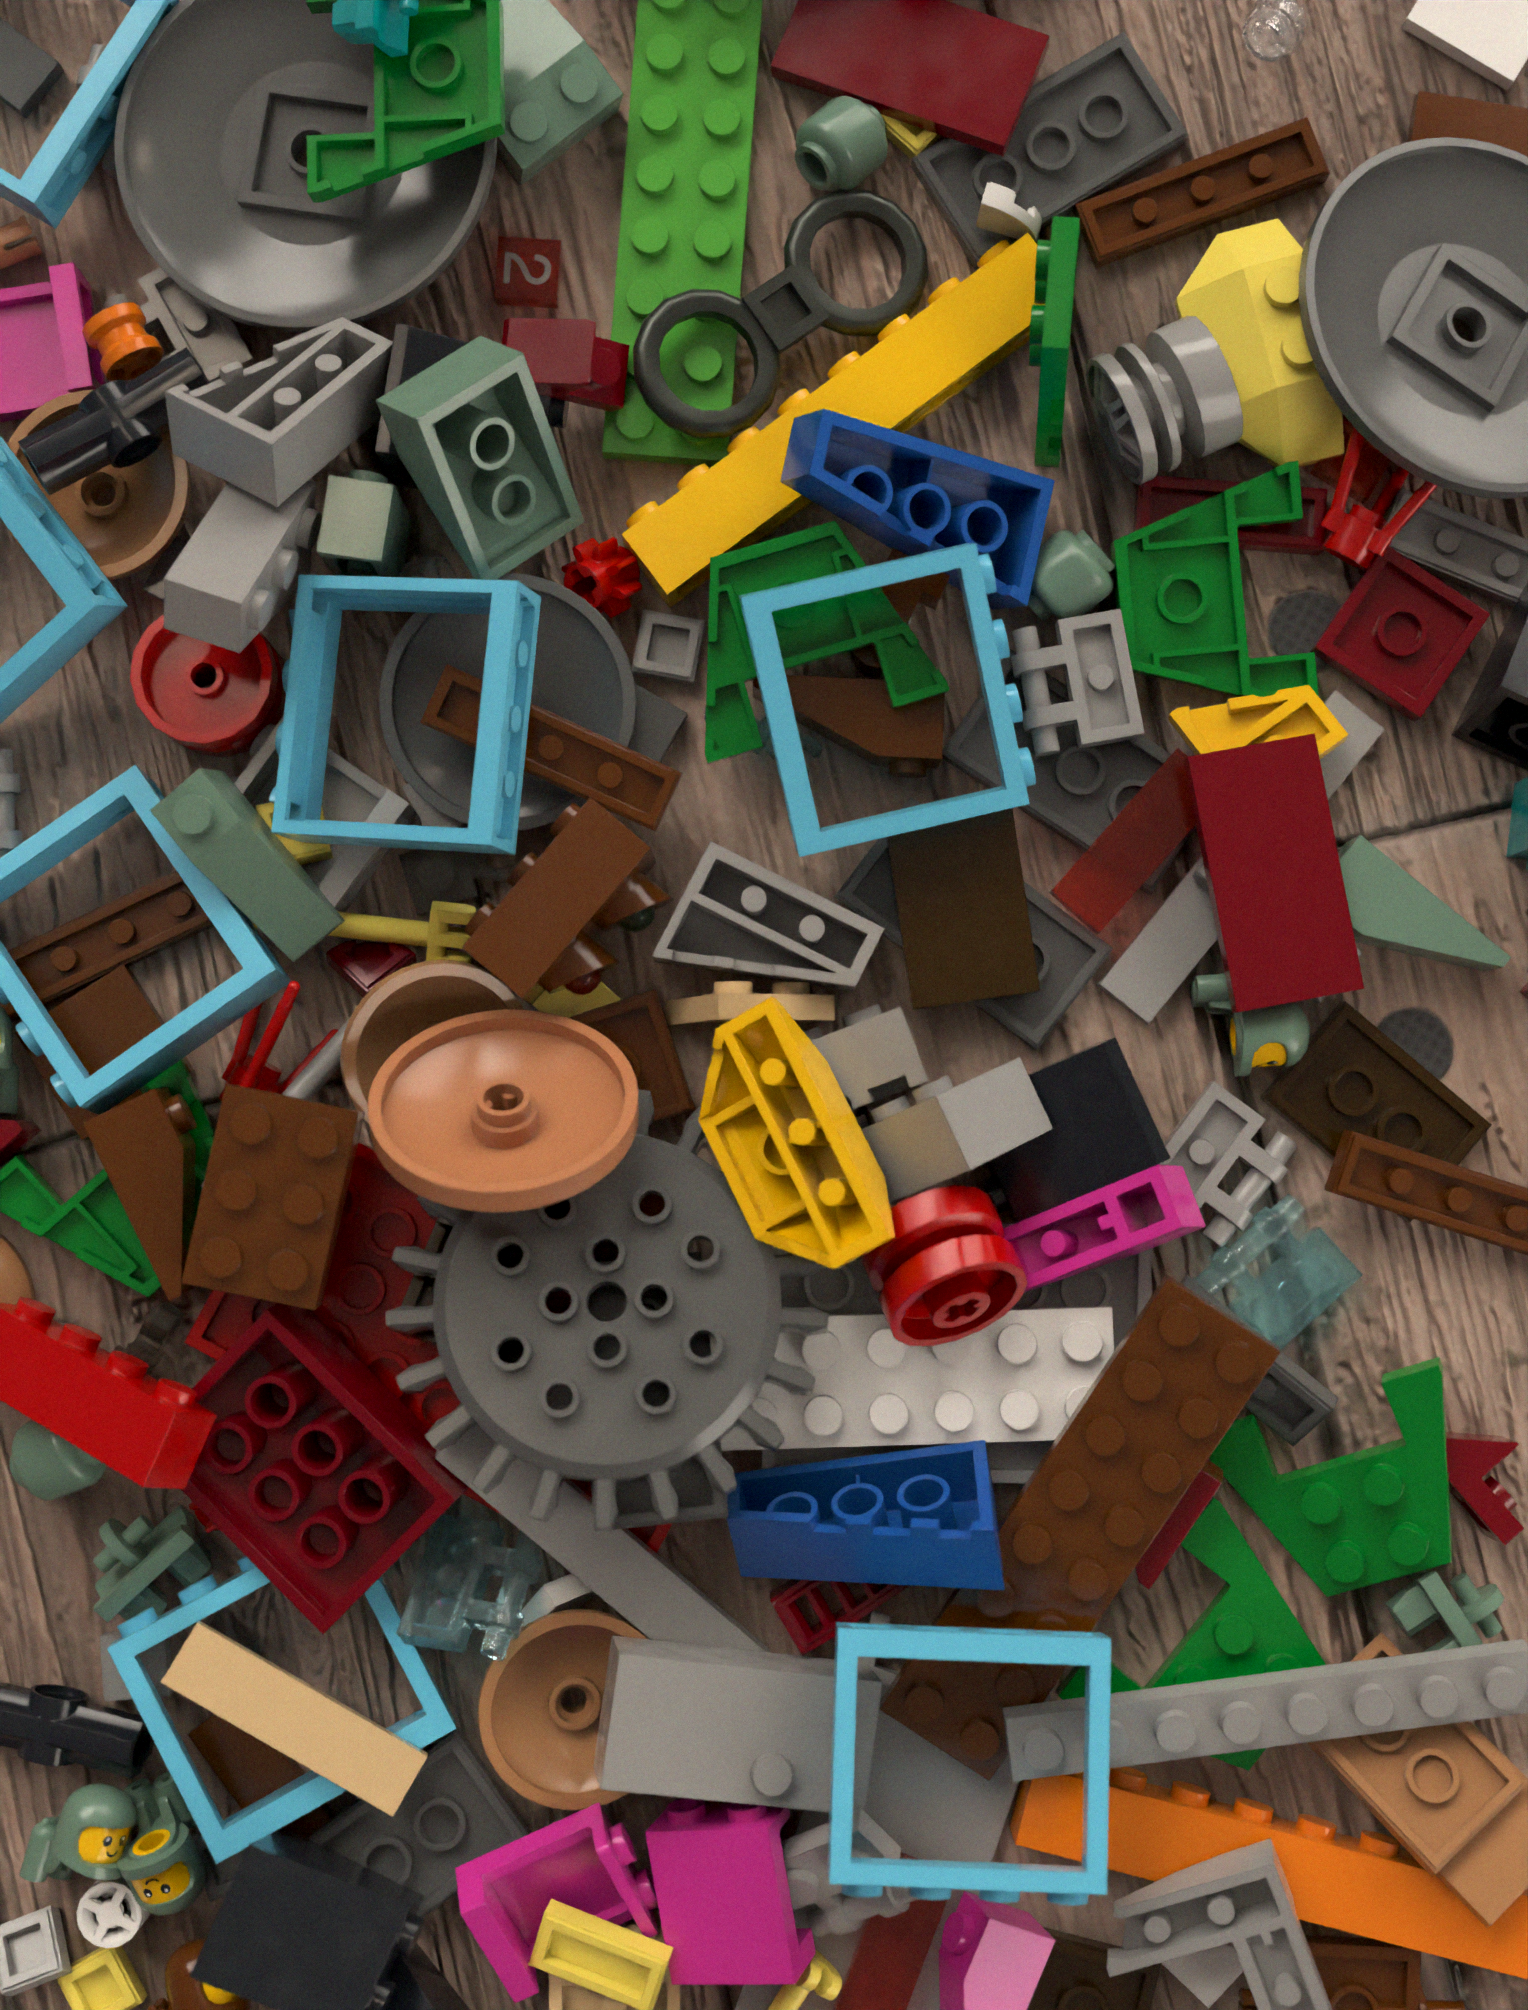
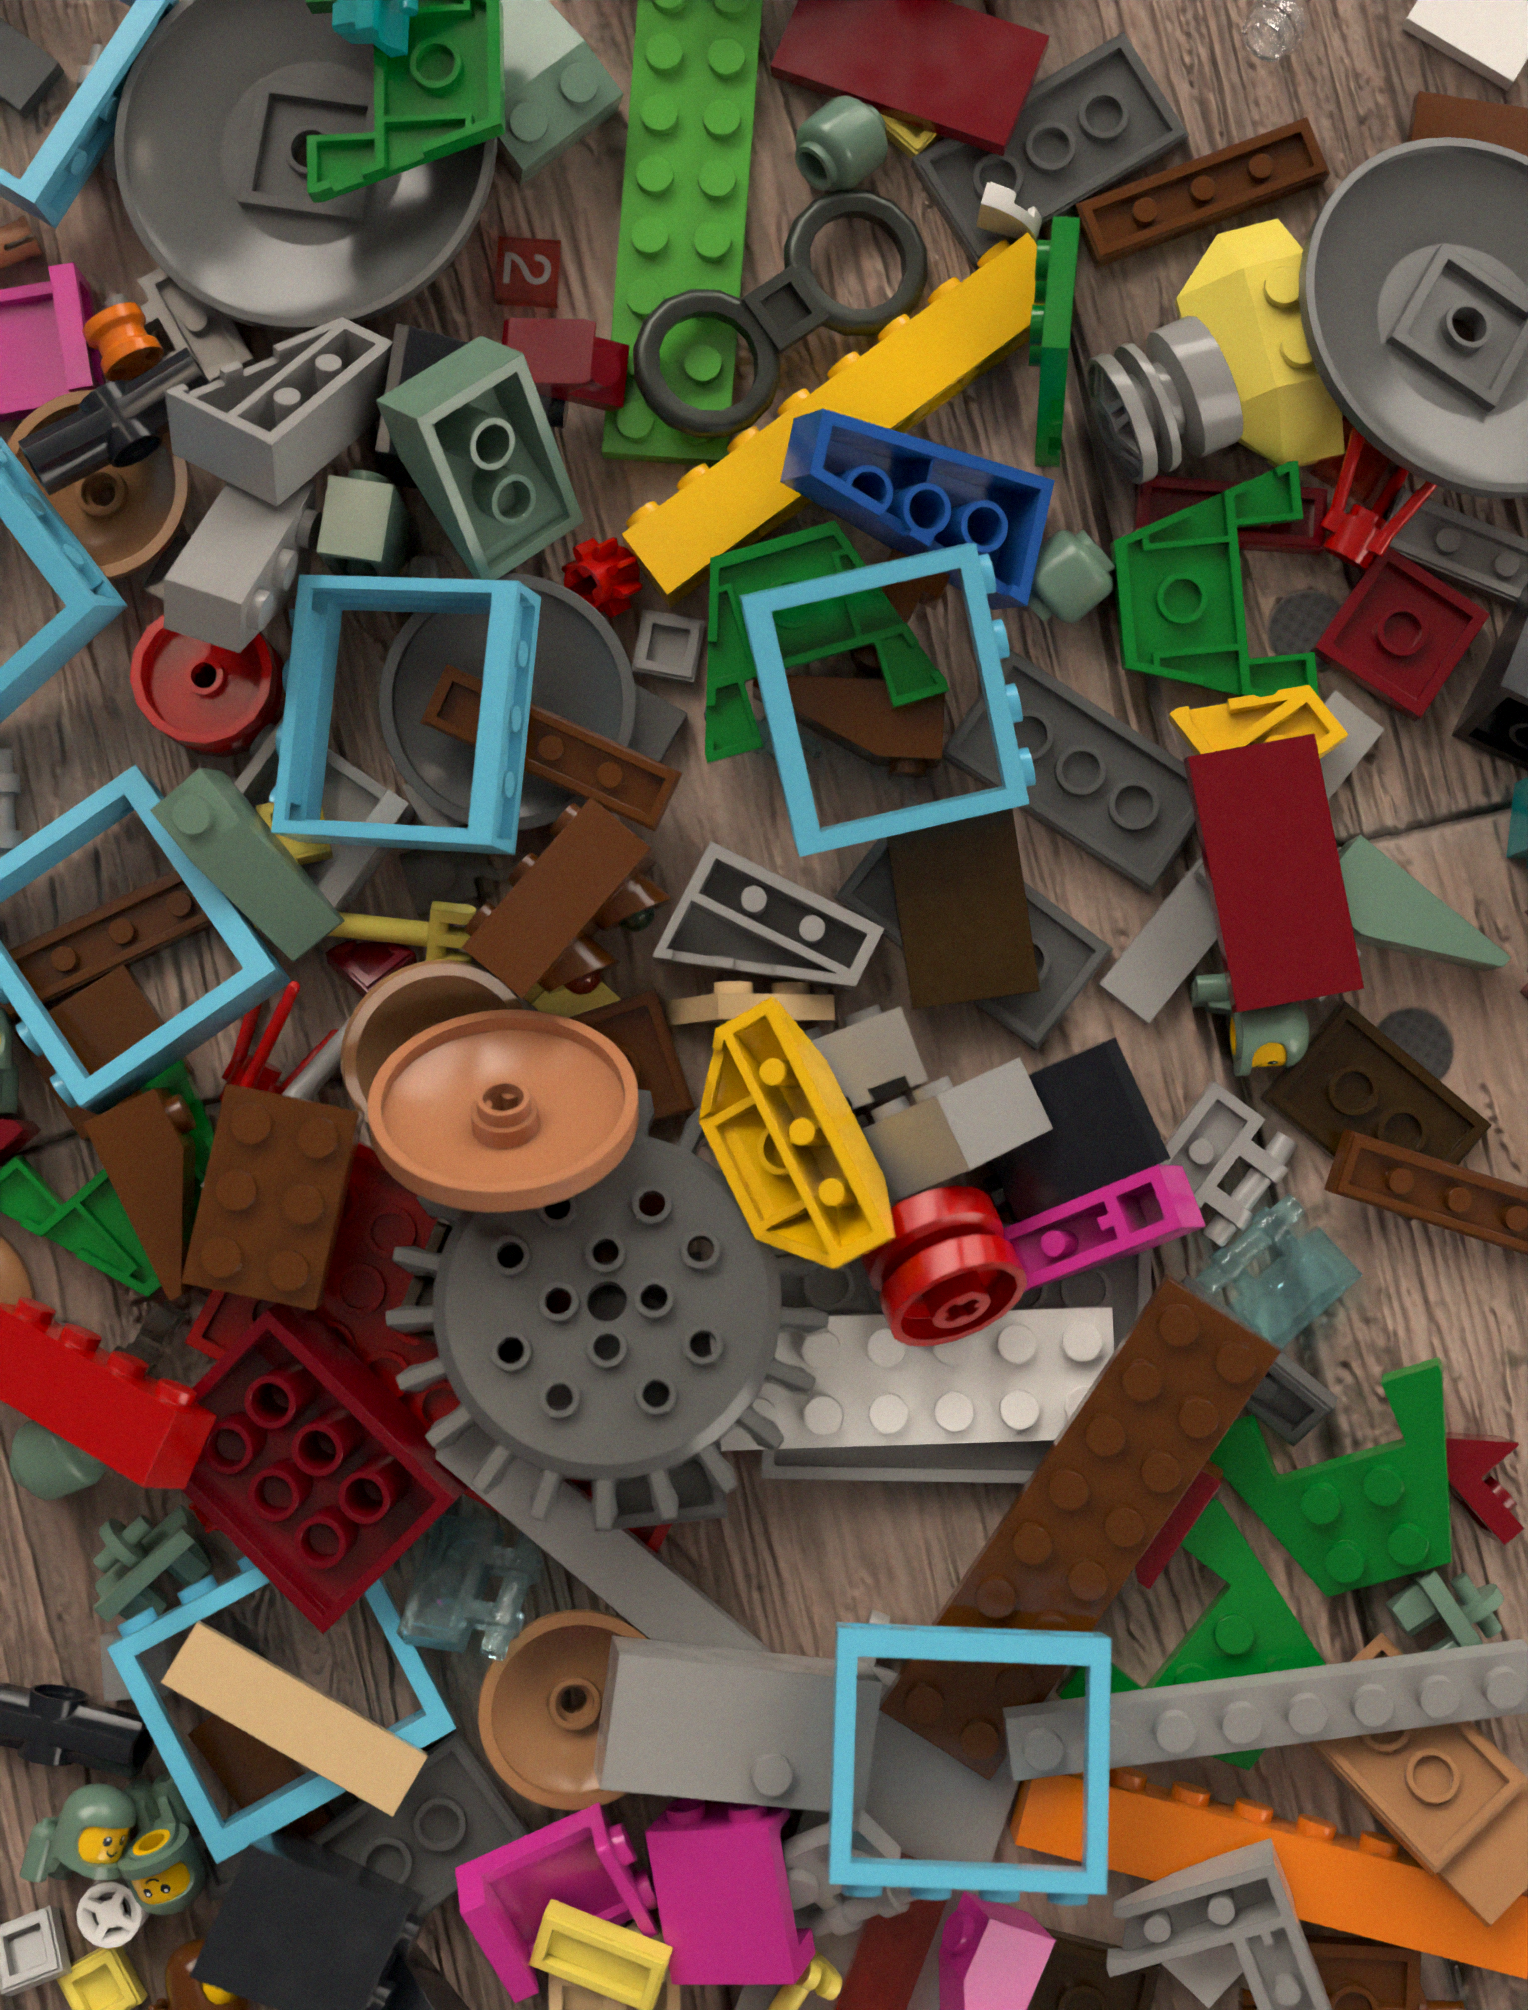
(556, 1596): white tile -> none
(809, 1638): dark red slope -> none
(872, 1519): blue wedge -> none
(1097, 680): light grey plate -> none
(1129, 847): clear red tile -> none

